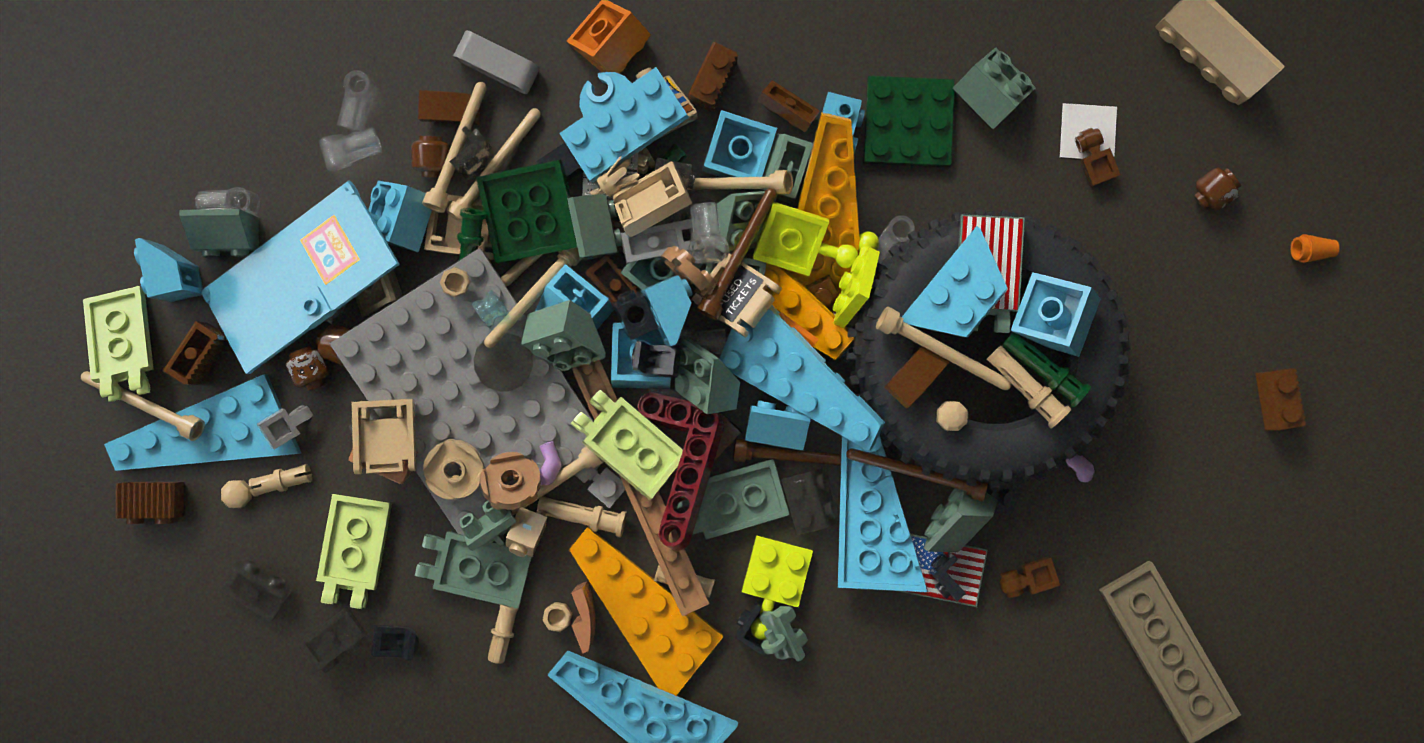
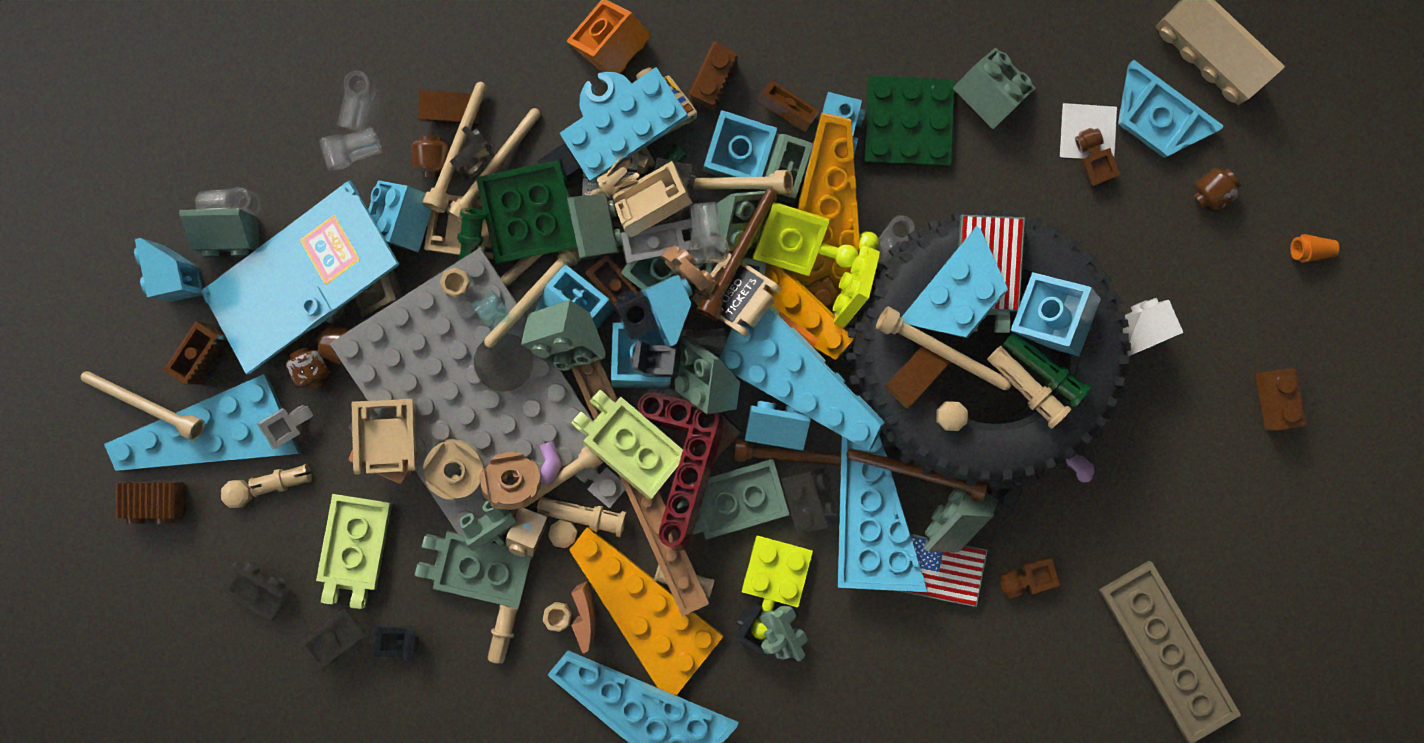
(118, 341): yellowish green tile -> none
(496, 62): light grey beam -> none
(563, 533): none -> tan tile
(945, 584): black bracket -> none
(1151, 324): none -> white slope
(1161, 114): none -> medium azure wing

